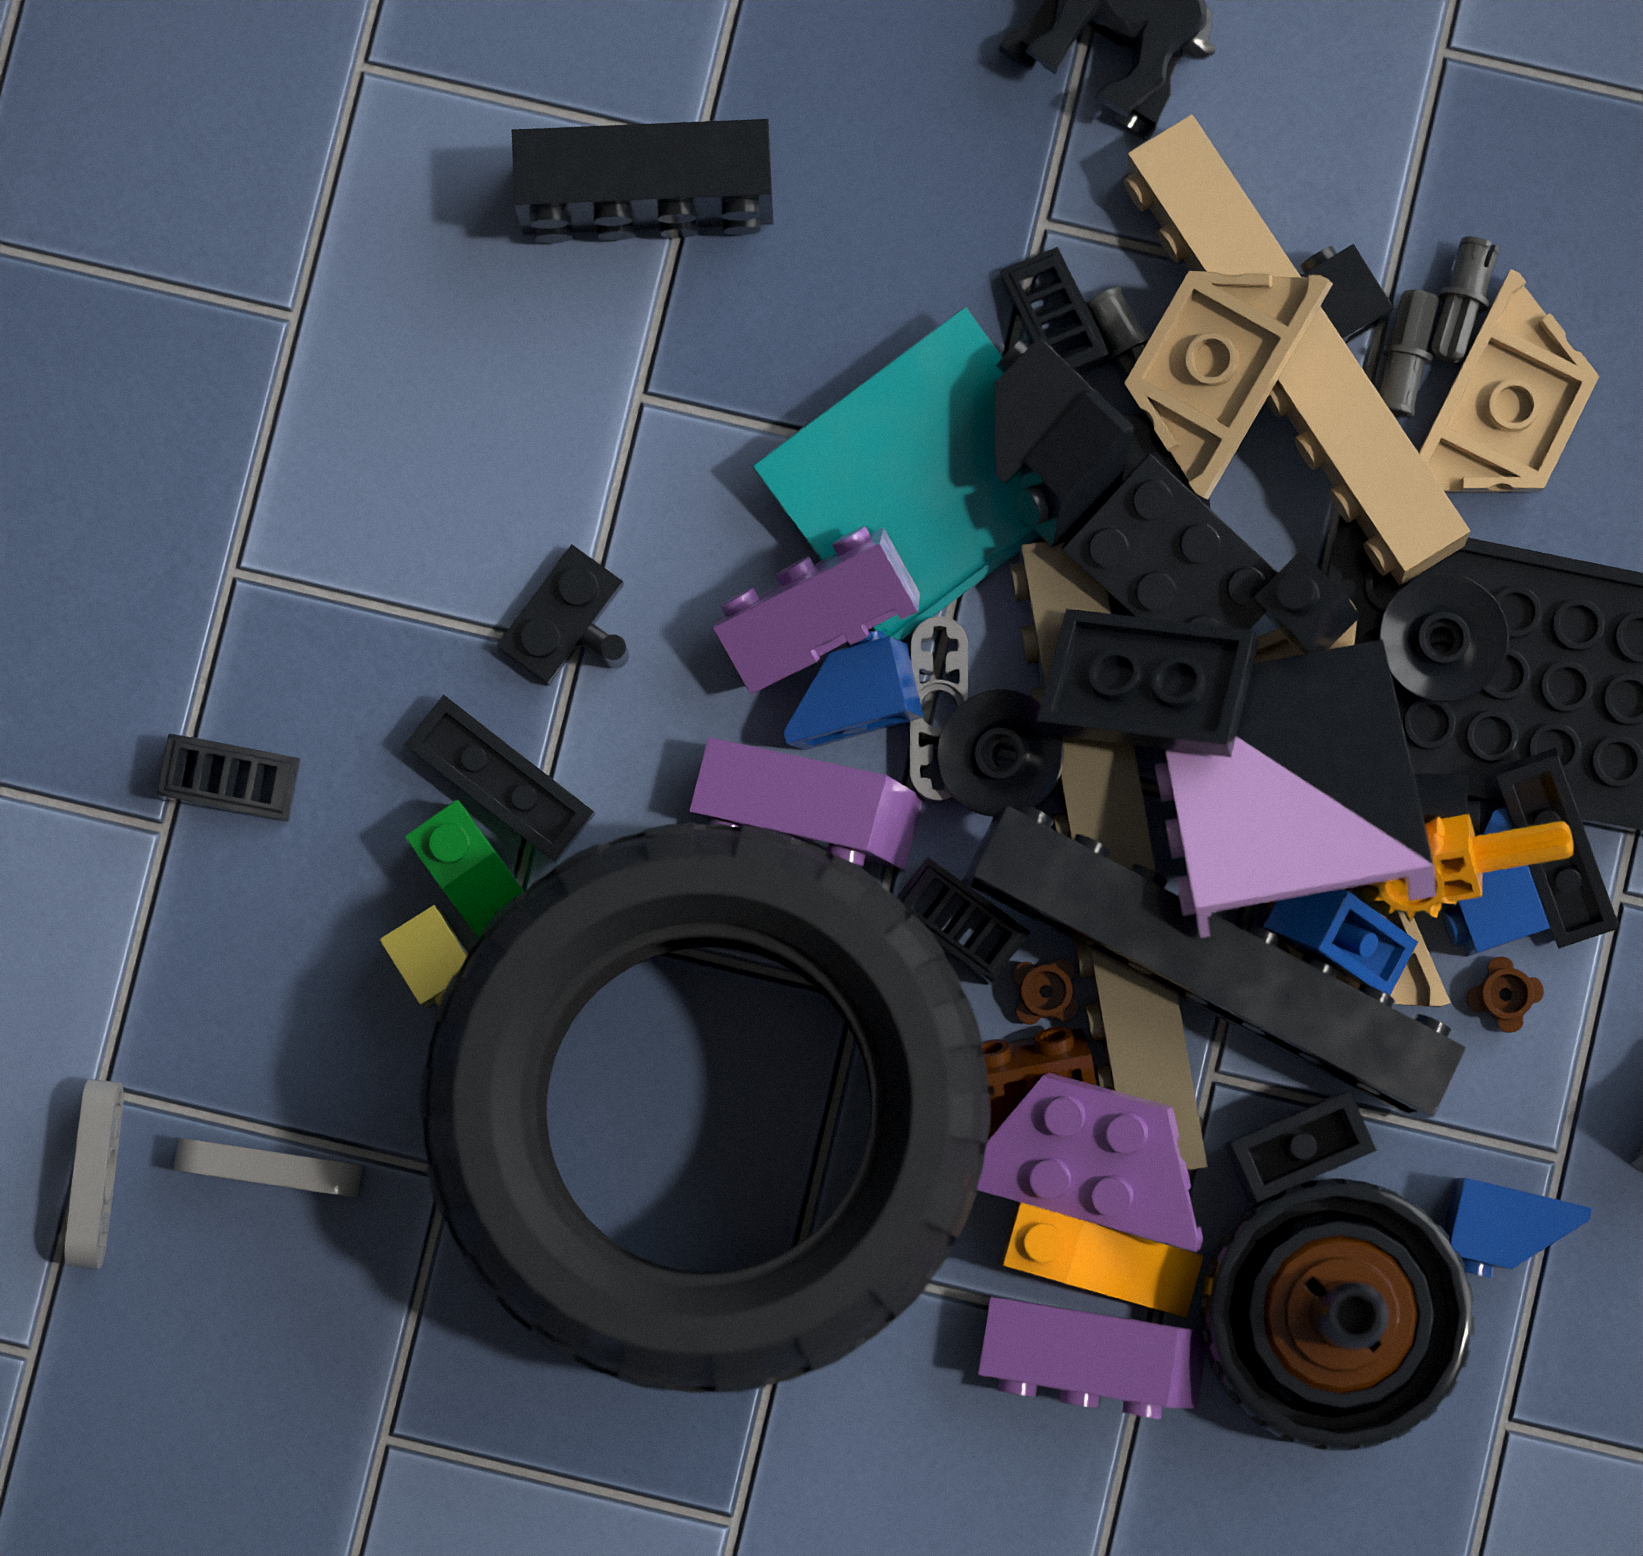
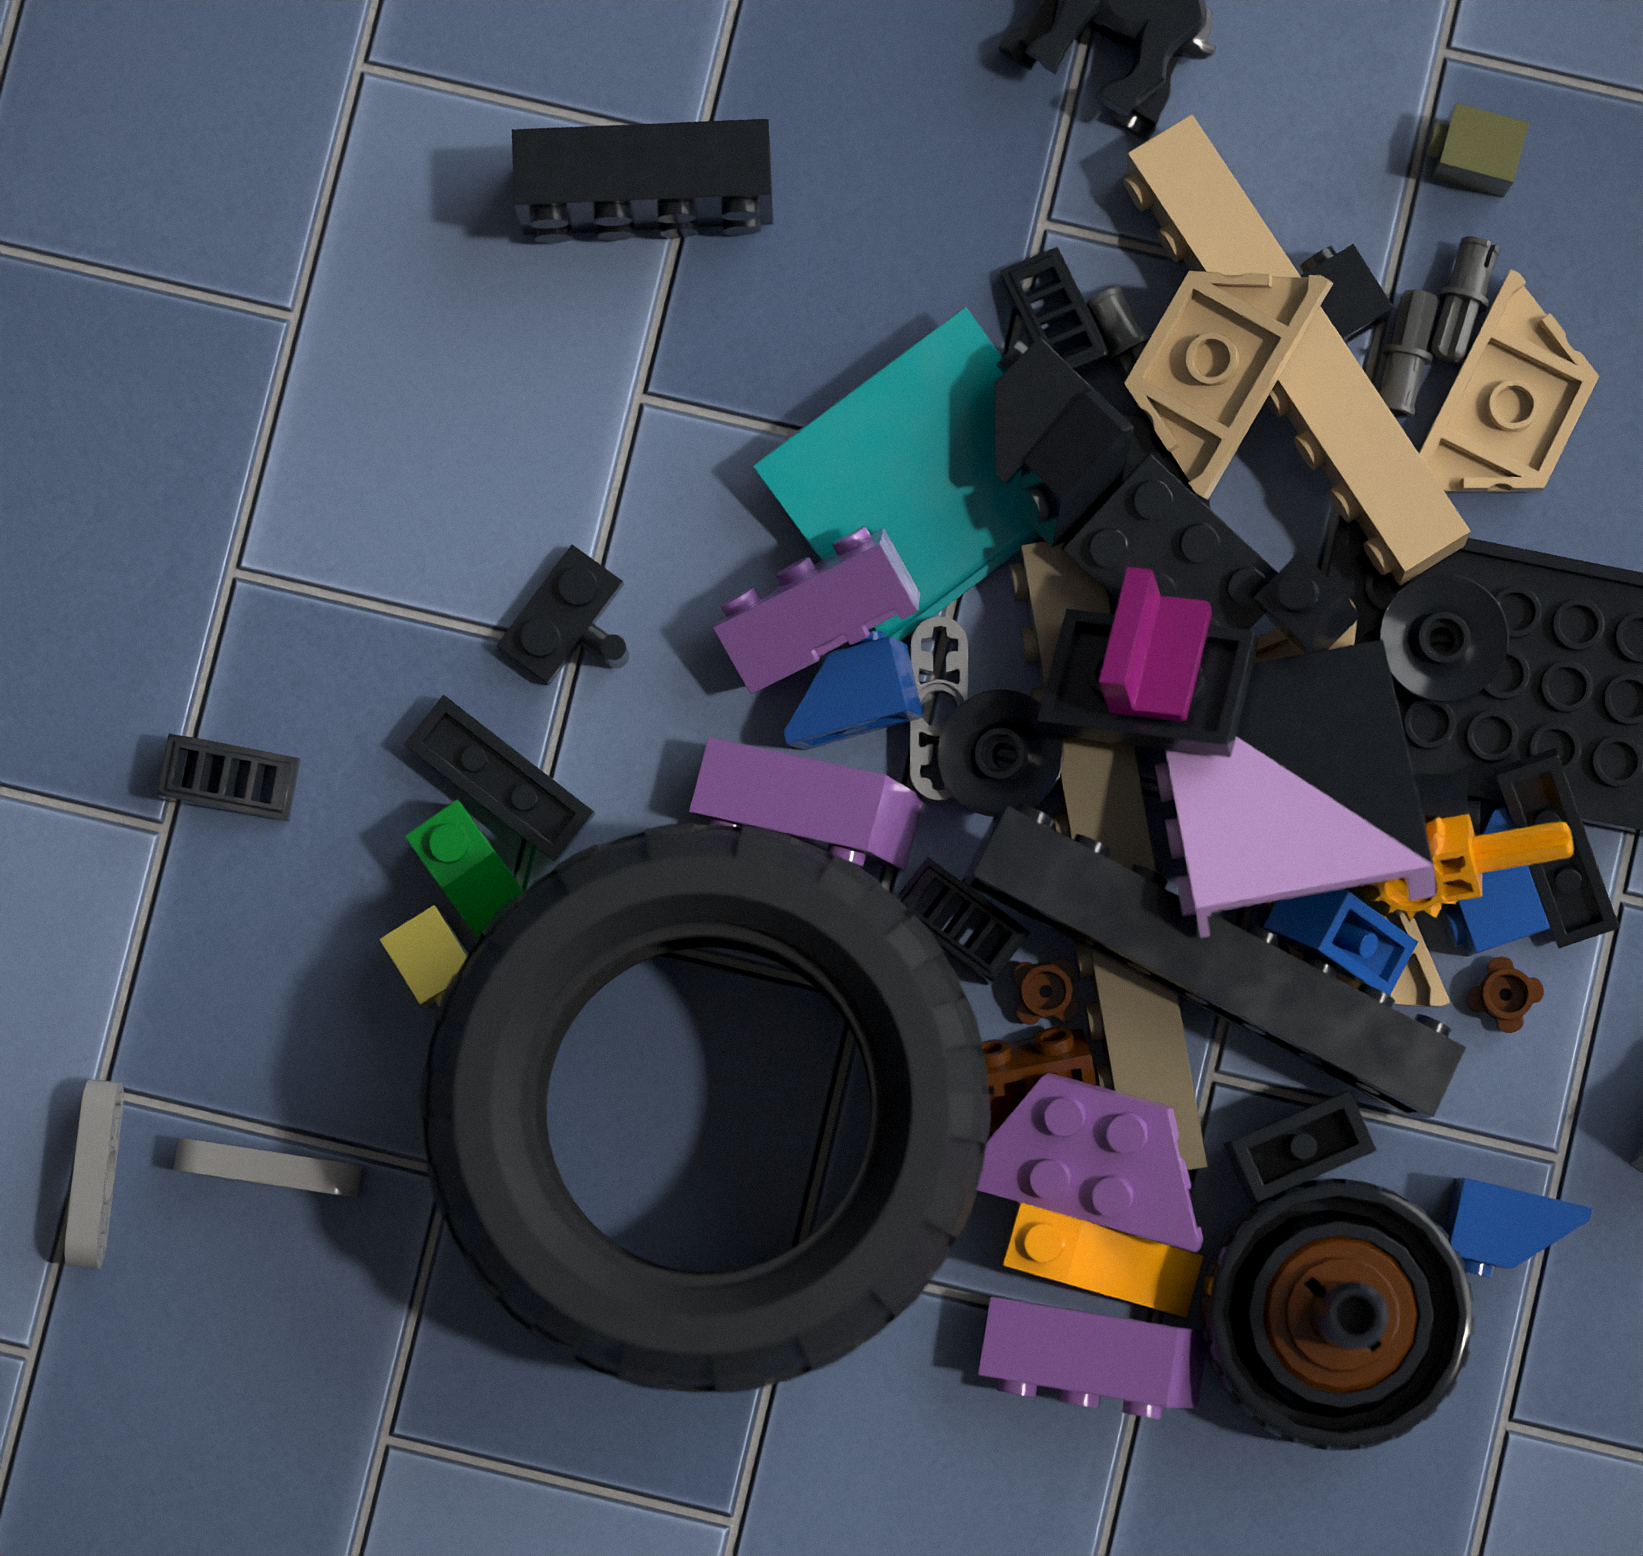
(1153, 650): none -> magenta panel
(1477, 149): none -> olive brick

